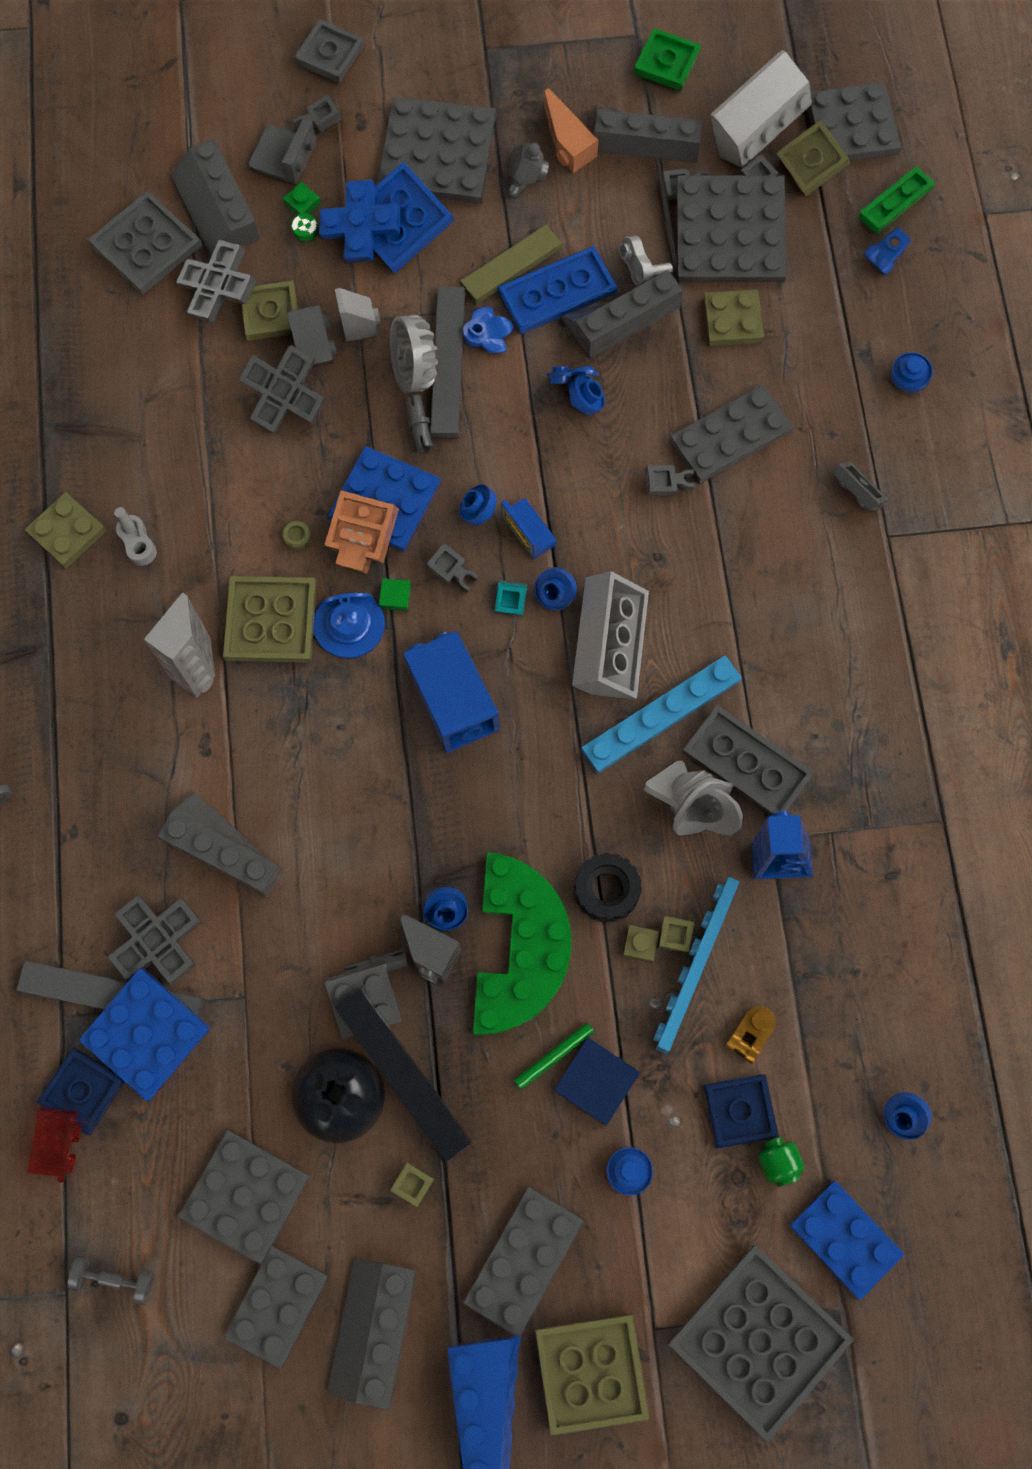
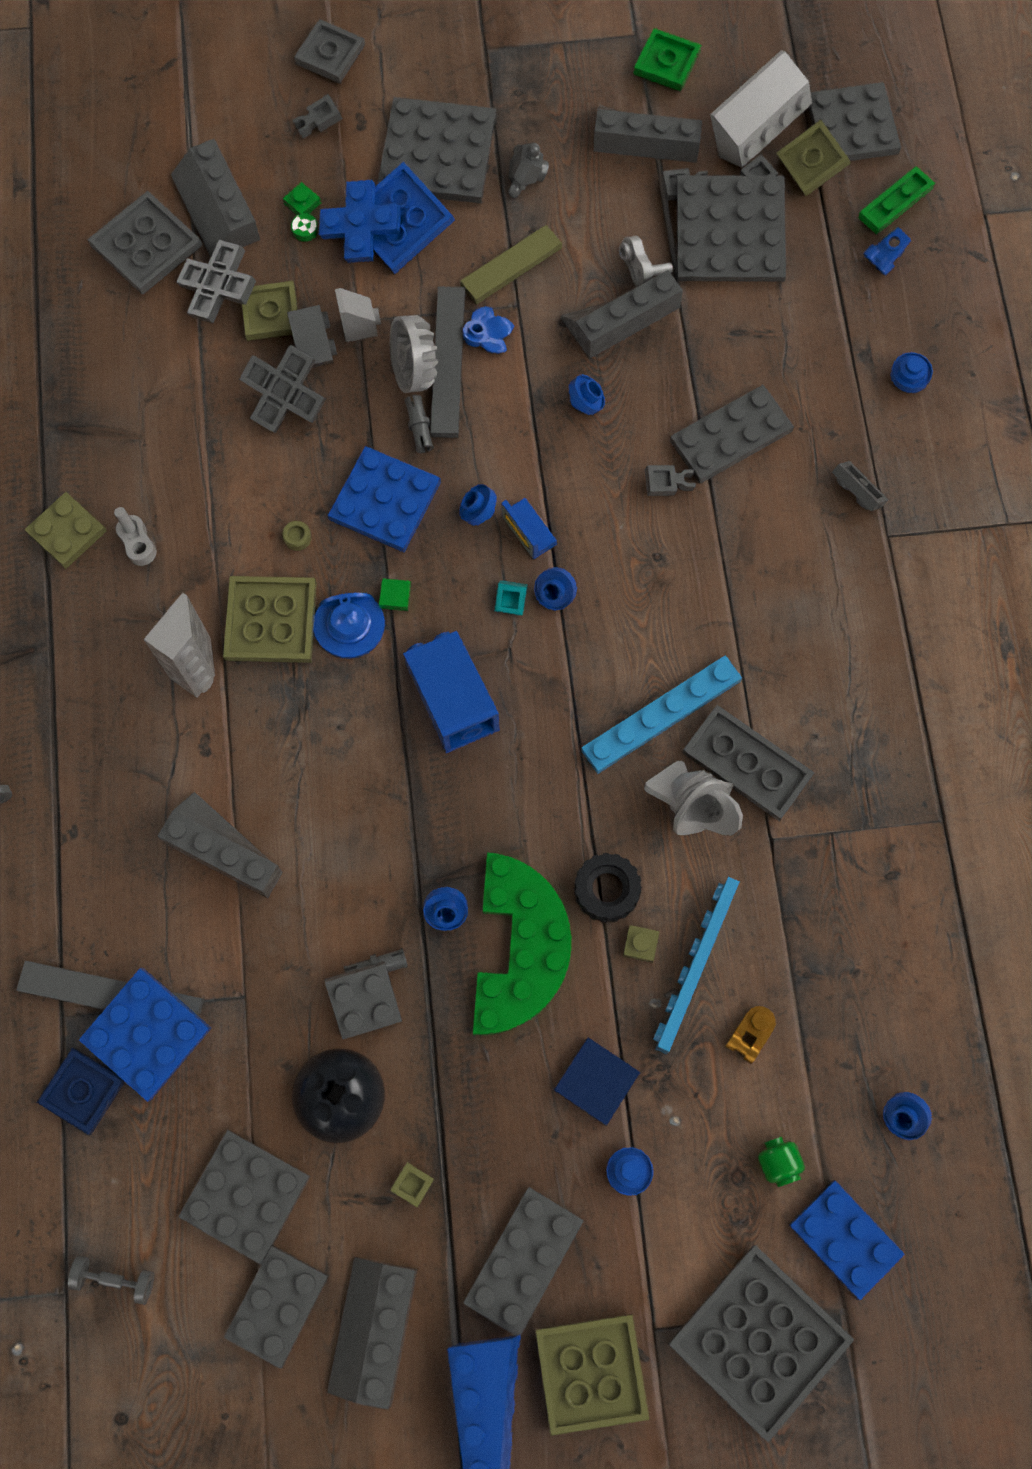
(53, 1143): clear red bracket -> none
(155, 939): dark grey plate -> none
(284, 153): dark grey bracket -> none
(360, 531): nougat piece -> none
(403, 1074): black tile -> none
(431, 950): dark grey slope -> none
(448, 565): dark grey plate -> none
(554, 1056): green bar -> none
(557, 290): blue tile -> none
(561, 374): blue plate -> none
(571, 139): nougat slope -> none
(610, 636): light grey slope -> none
(676, 935): olive plate -> none
(733, 317): olive plate -> none
(740, 1111): dark blue tile -> none
(781, 848): blue wedge -> none

